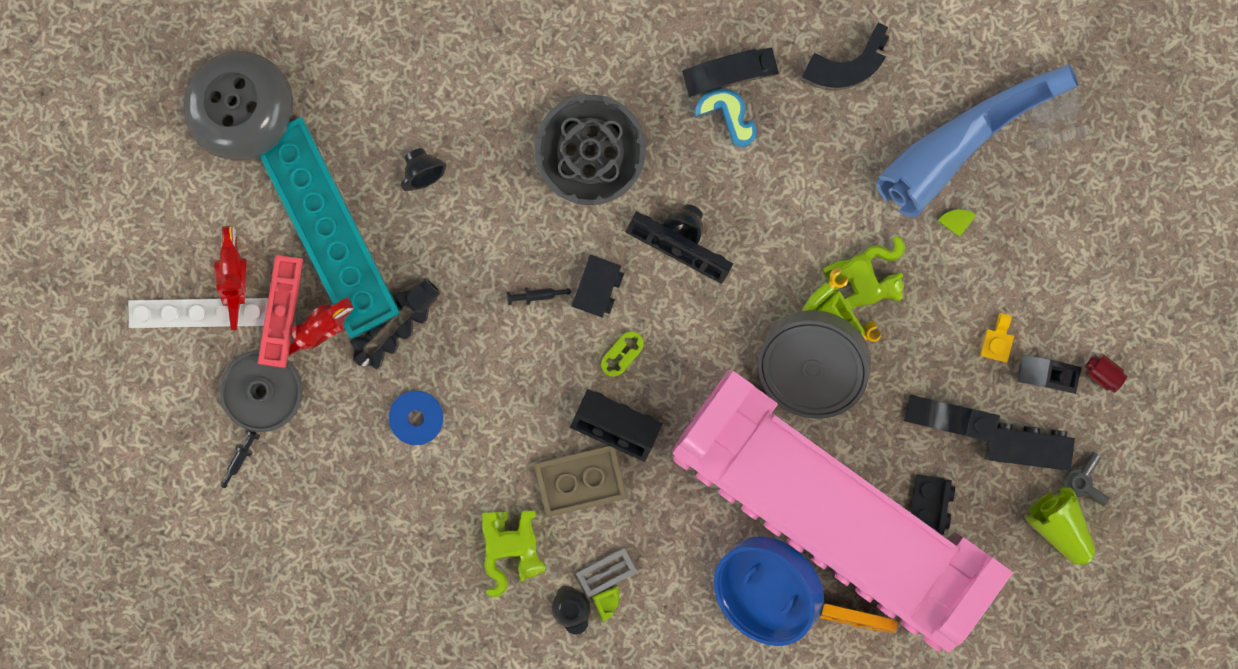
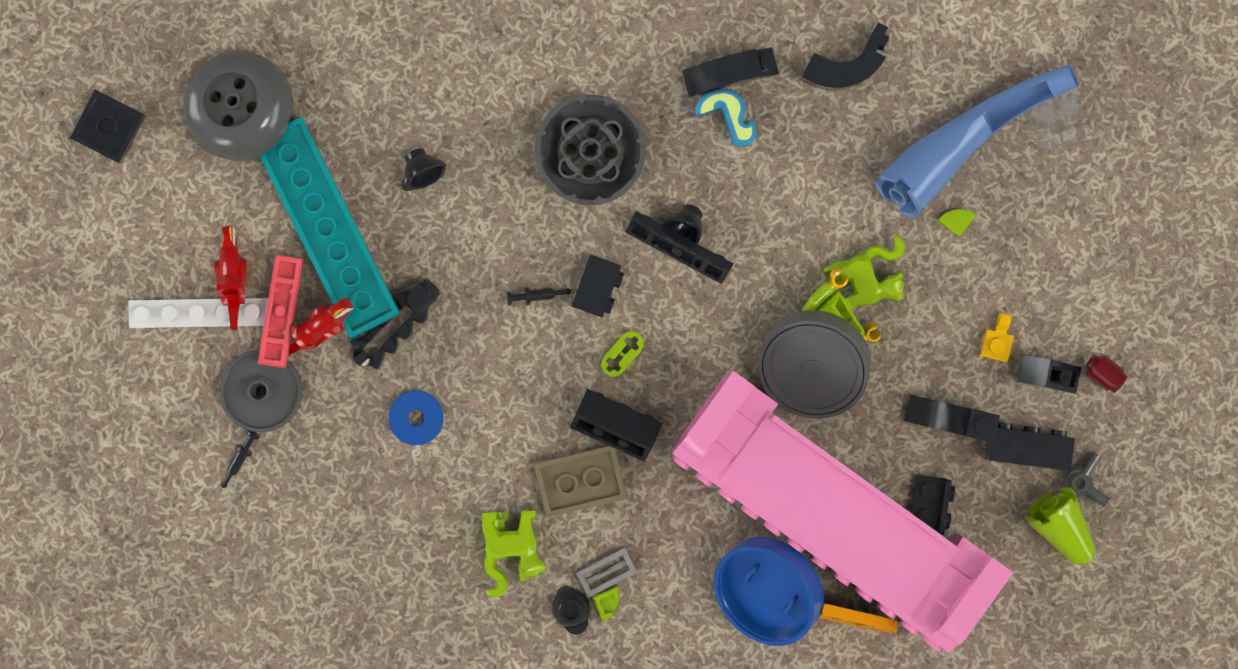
(107, 126): none -> black plate

